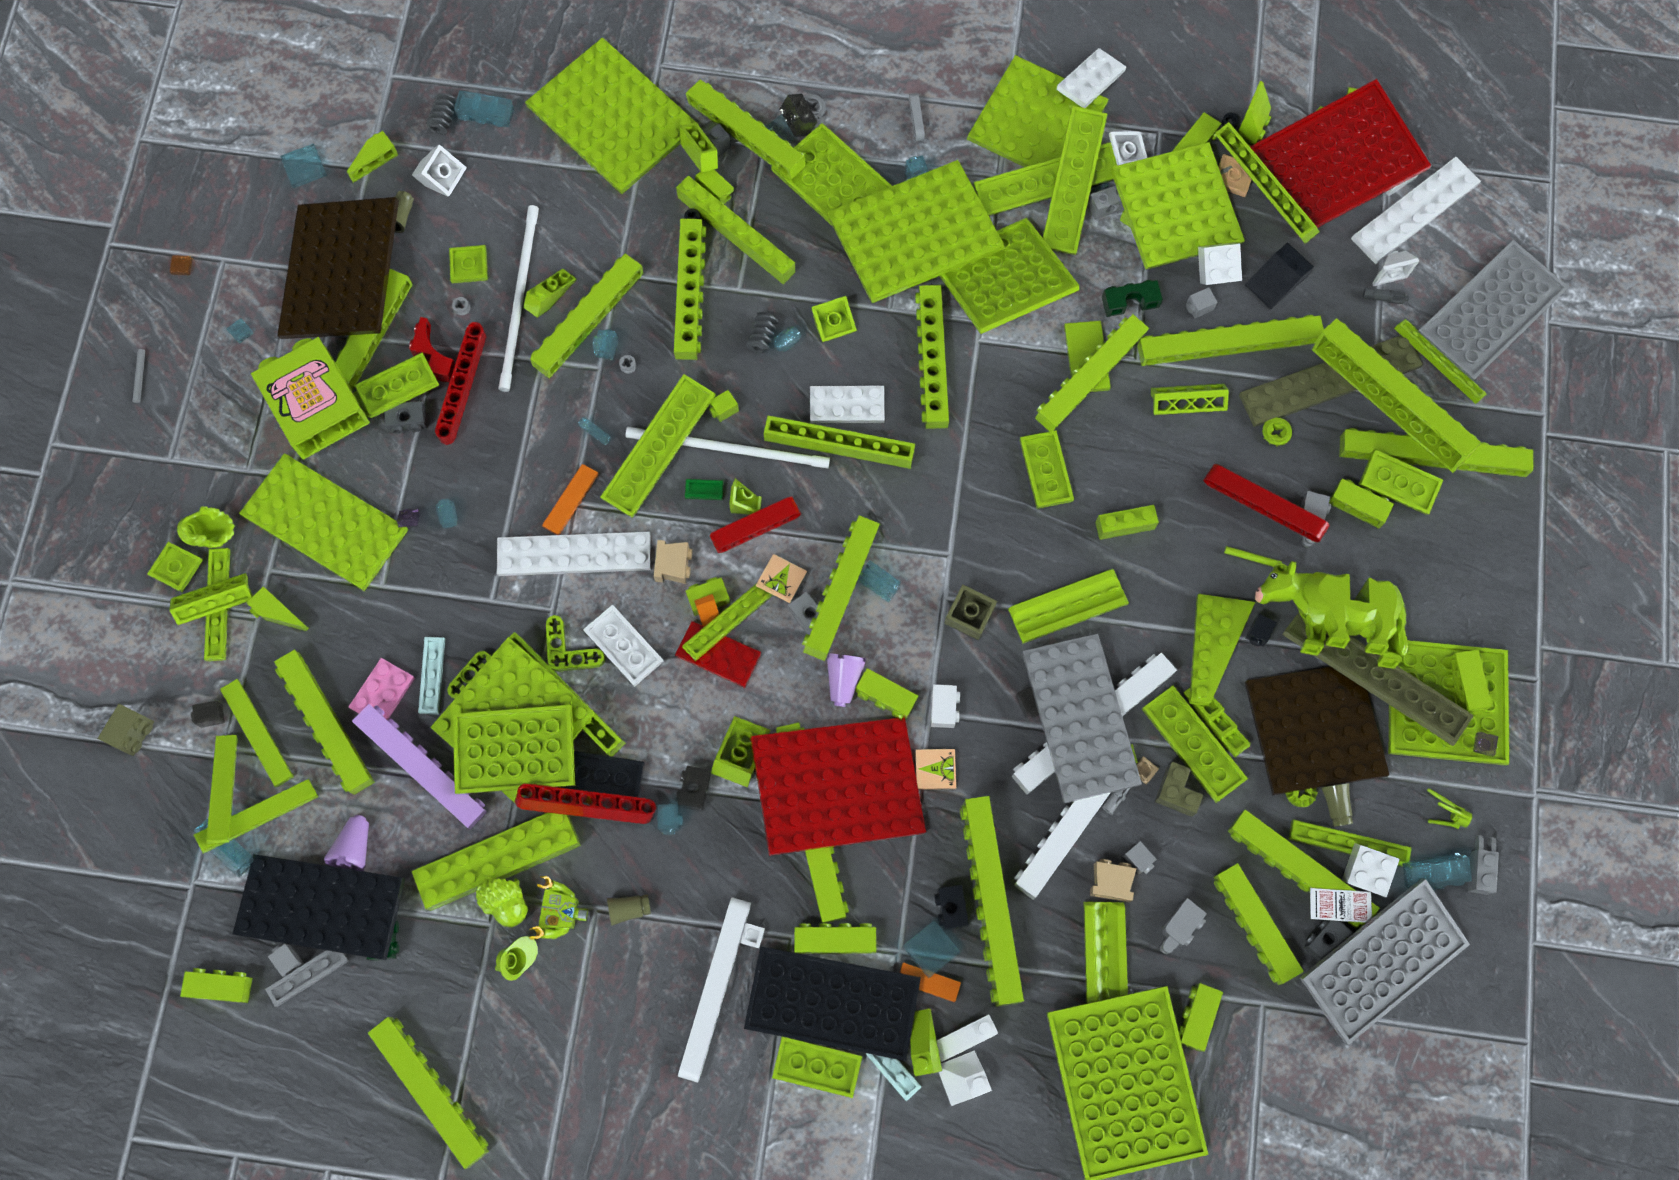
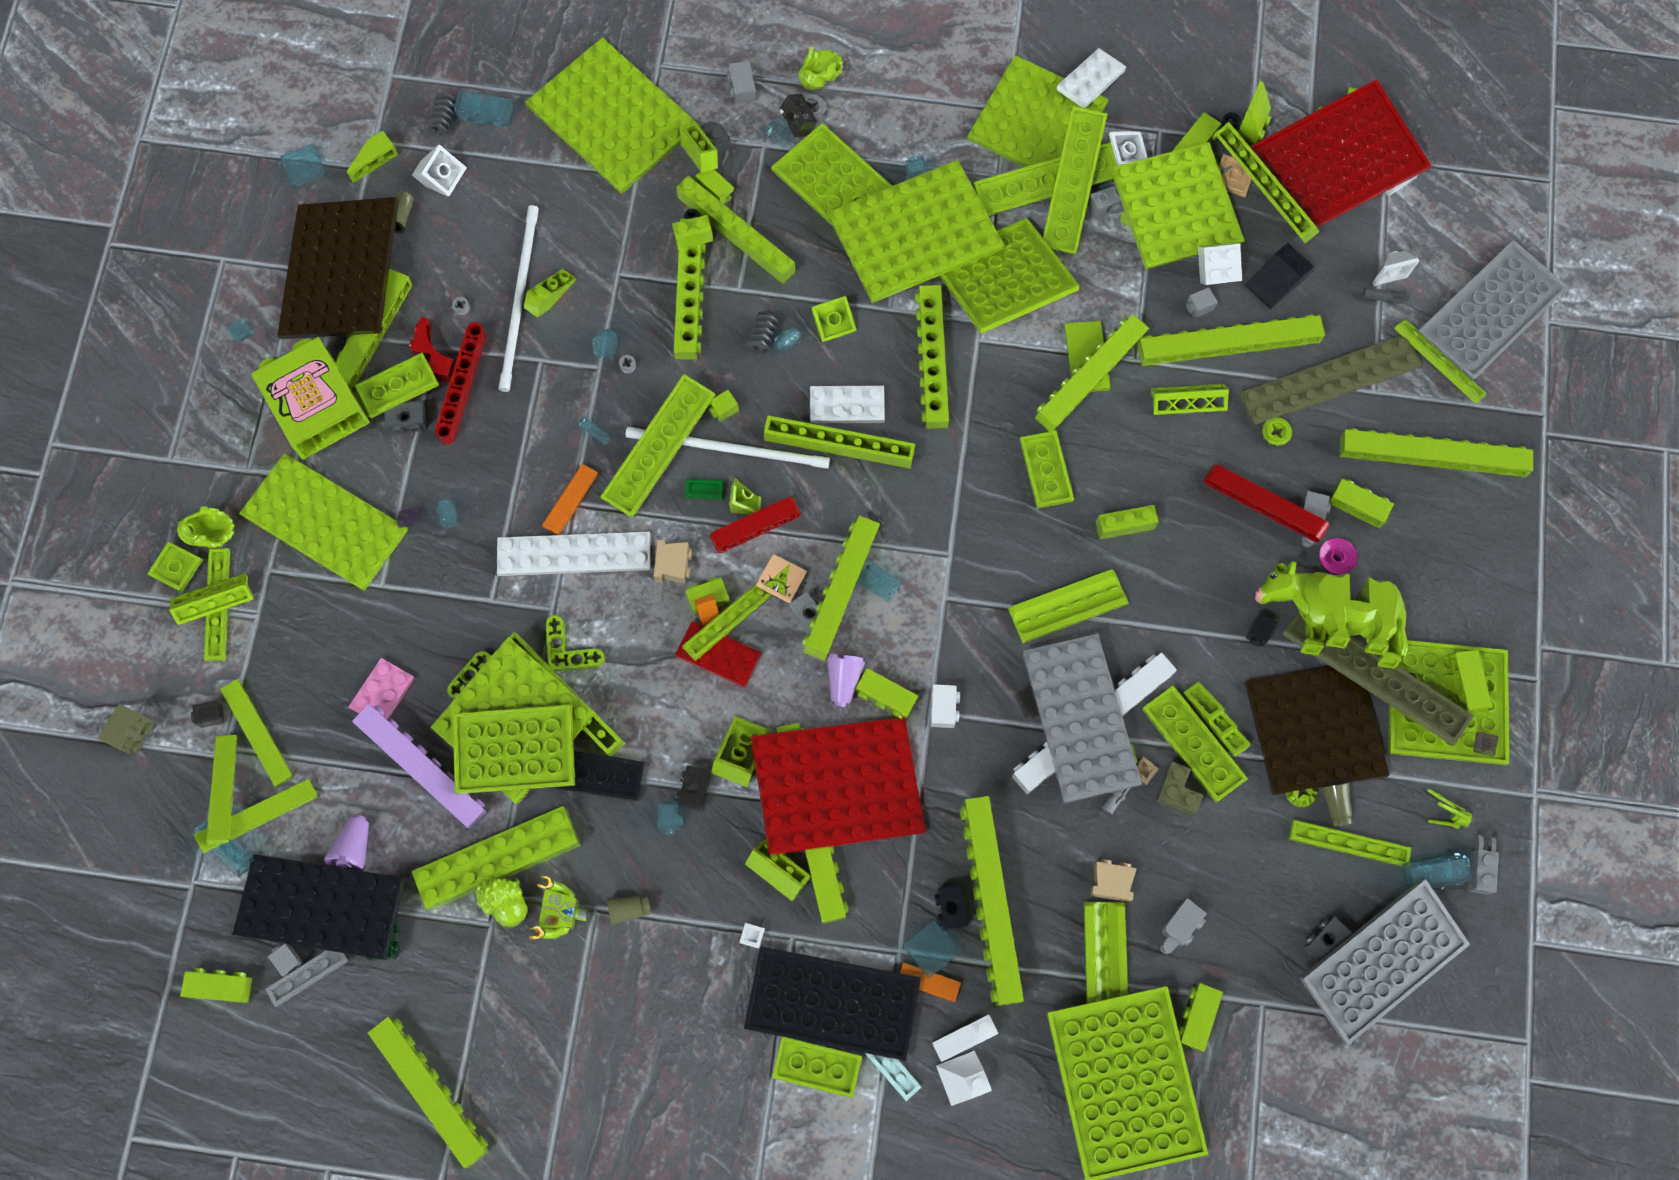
(138, 376): light grey bar -> none
(180, 265): clear orange tile -> none
(272, 610): lime slope -> none
(324, 722): lime brick -> none
(431, 675): light aqua tile -> none
(468, 264): lime tile -> none
(516, 958): lime piece -> none
(577, 808): red beam -> none
(586, 315): lime brick -> none
(623, 645): white plate -> none
(692, 232): none -> lime brick
(714, 990): white beam -> none
(742, 82): none -> light grey brick
(746, 129): lime brick -> none
(778, 871): none -> lime brick
(819, 68): none -> lime hair
(835, 940): lime brick -> none
(916, 116): light grey beam -> none
(924, 1044): lime slope -> none
(935, 769): light nougat tile -> none
(970, 612): olive brick -> none
(1057, 845): white brick -> none
(1140, 858): light grey brick -> none
(1145, 293): dark green arch -> none
(1216, 634): lime wing -> none
(1250, 556): lime bar -> none
(1257, 924): lime brick -> none
(1287, 857): lime brick -> none
(1340, 905): white sticker -> none
(1343, 550): none -> dark pink dish
(1370, 870): white brick -> none
(1395, 395): lime brick -> none
(1400, 482): lime plate -> none
(1415, 210): white plate -> none

